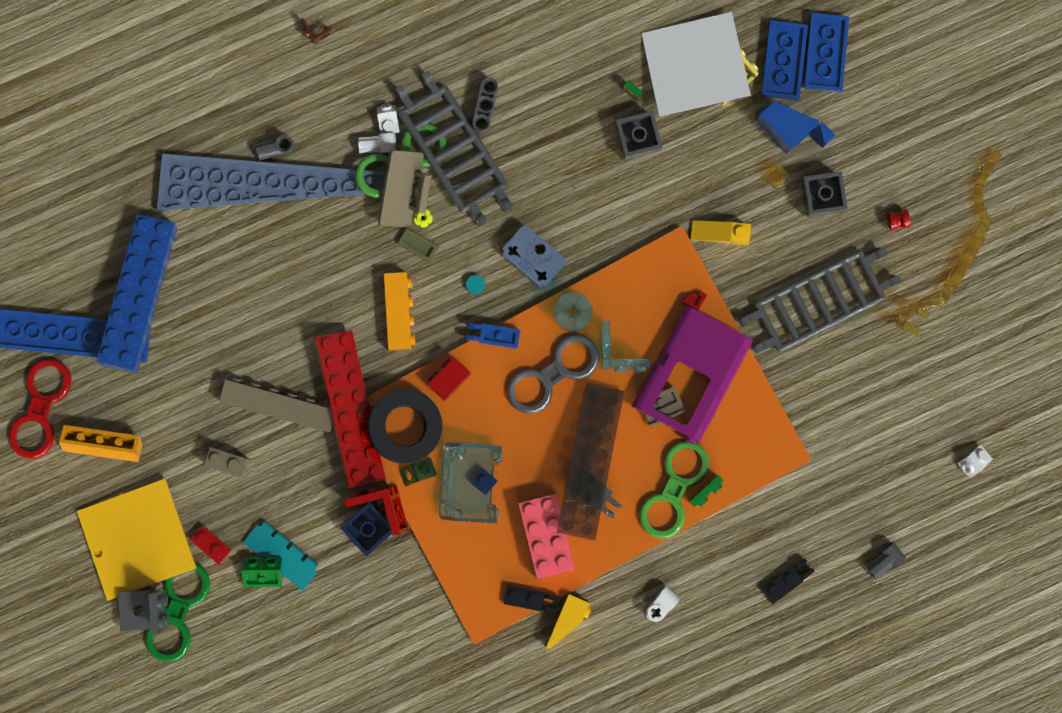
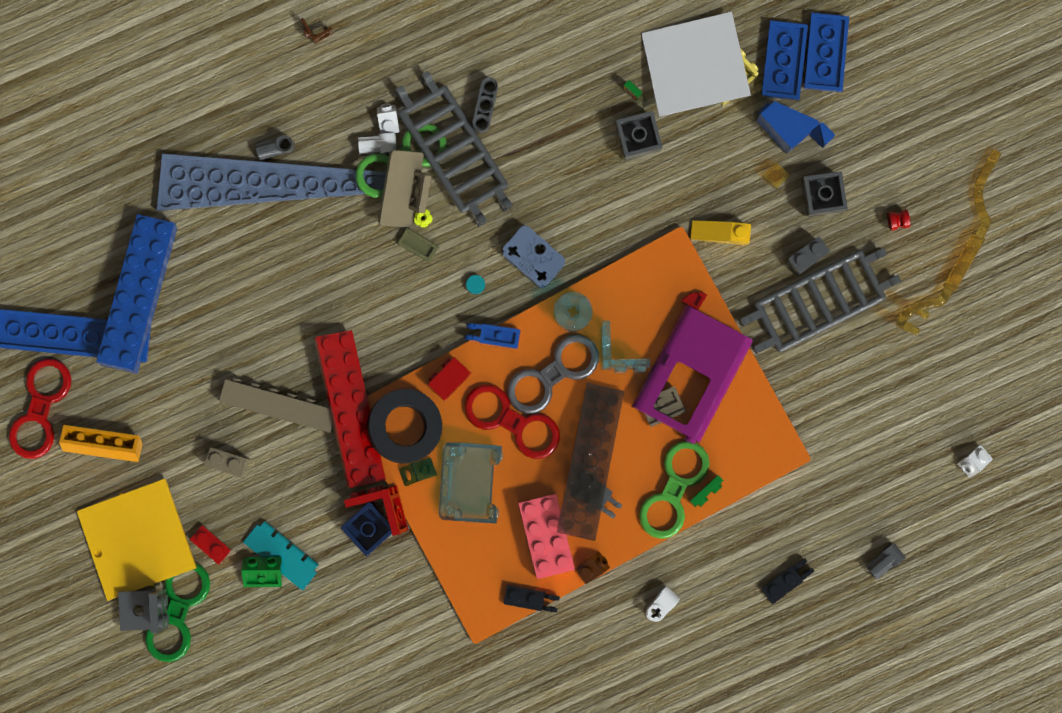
(398, 311): light orange brick -> none
(484, 481): dark blue plate -> none
(512, 421): none -> red bar
(571, 616): yellow slope -> none
(593, 568): none -> reddish brown bracket
(807, 256): none -> dark grey brick

